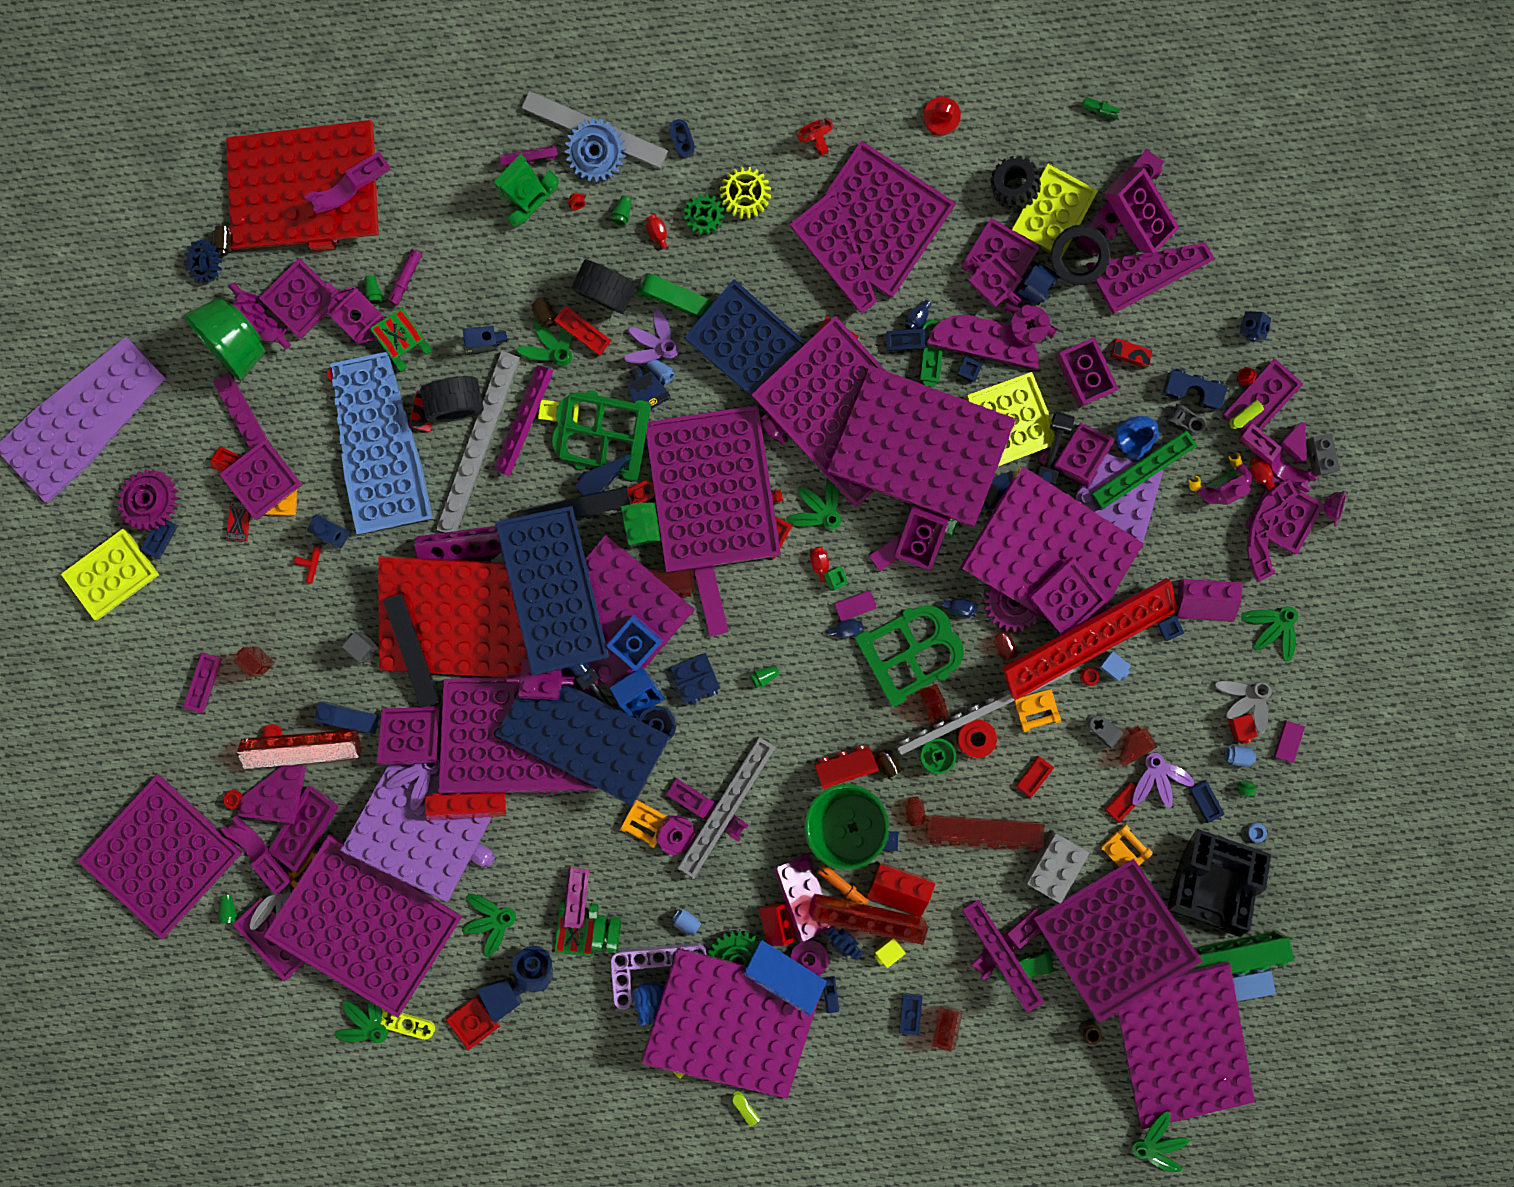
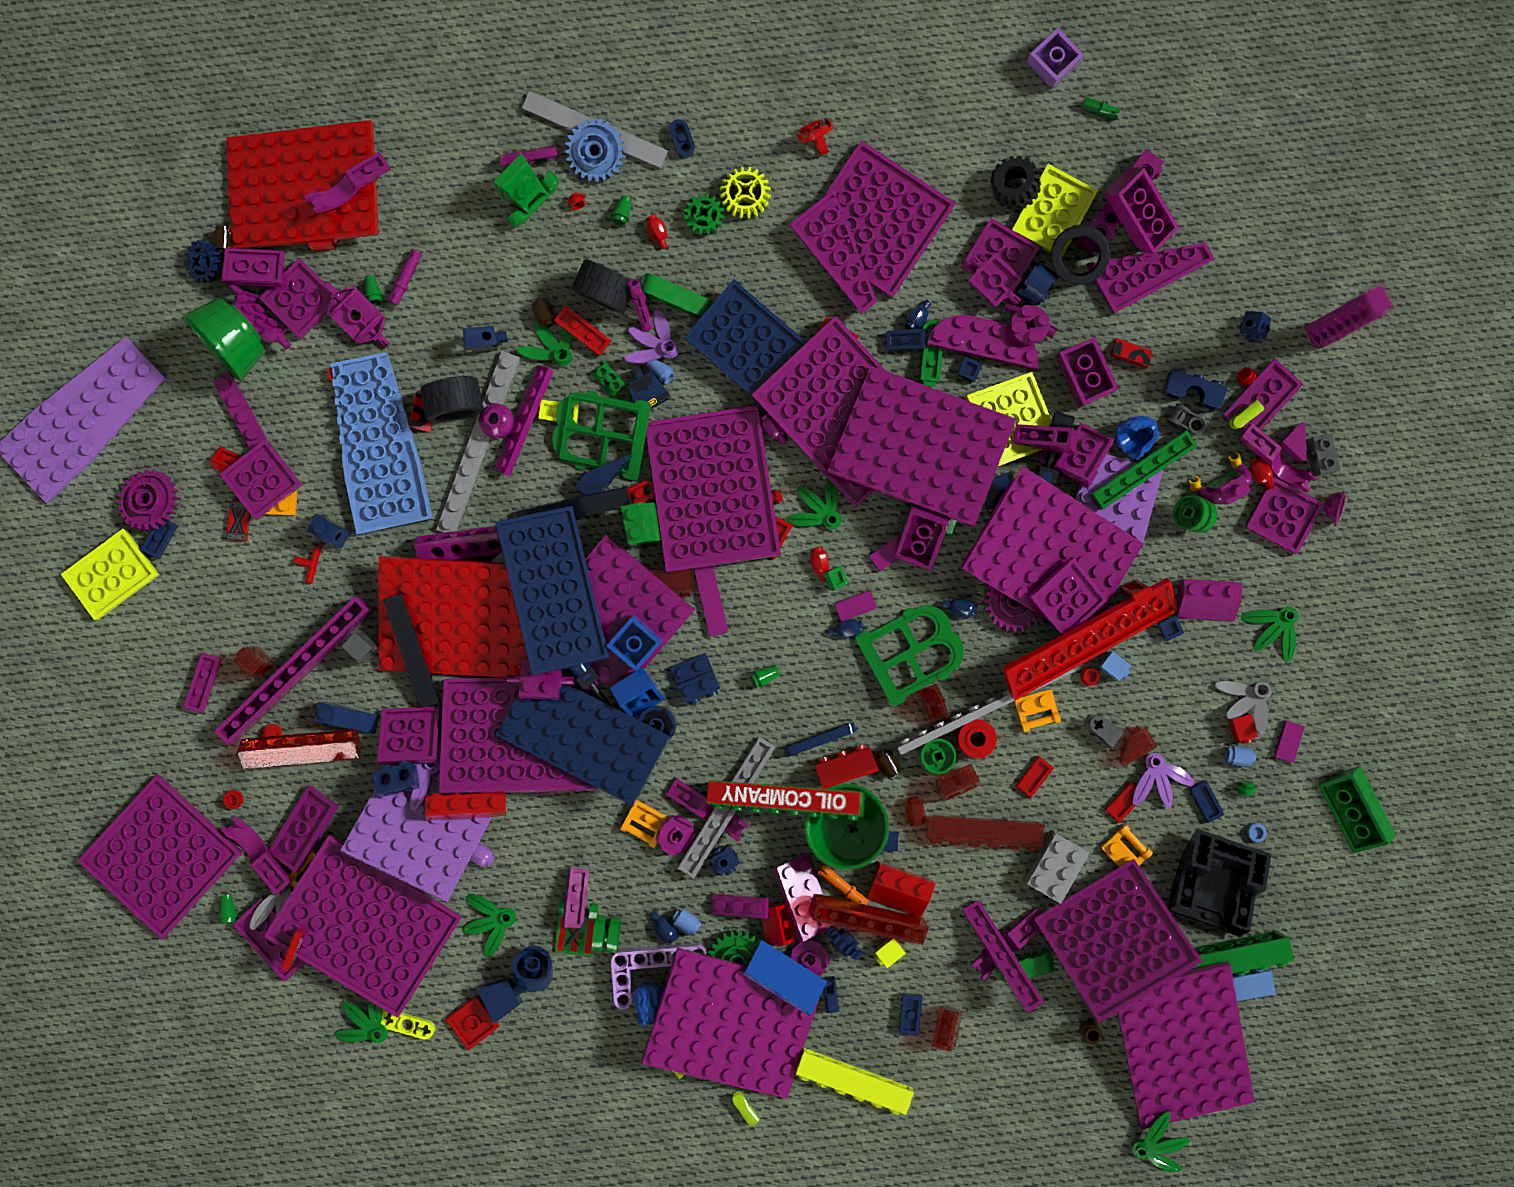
(253, 267): none -> magenta tile
(275, 796): magenta plate -> none
(293, 949): none -> red tile
(294, 670): none -> magenta brick
(396, 783): none -> dark blue brick
(399, 335): flag -> none
(502, 427): none -> magenta piece
(615, 385): none -> green piece
(635, 288): none -> magenta pin
(664, 928): none -> dark blue plant
(727, 854): none -> dark blue brick
(740, 905): none -> magenta plate
(786, 798): none -> brick
(820, 739): none -> dark blue beam
(854, 1081): none -> neon yellow brick
(941, 115): red tile -> none
(957, 782): none -> clear red brick
(1005, 646): clear red brick -> none
(1046, 438): none -> magenta slope
(1054, 58): none -> medium lavender brick
(1135, 590): none -> red tile
(1195, 514): none -> green wheel
(1261, 526): magenta tile -> none
(1349, 317): none -> magenta brick
(1357, 810): none -> green slope

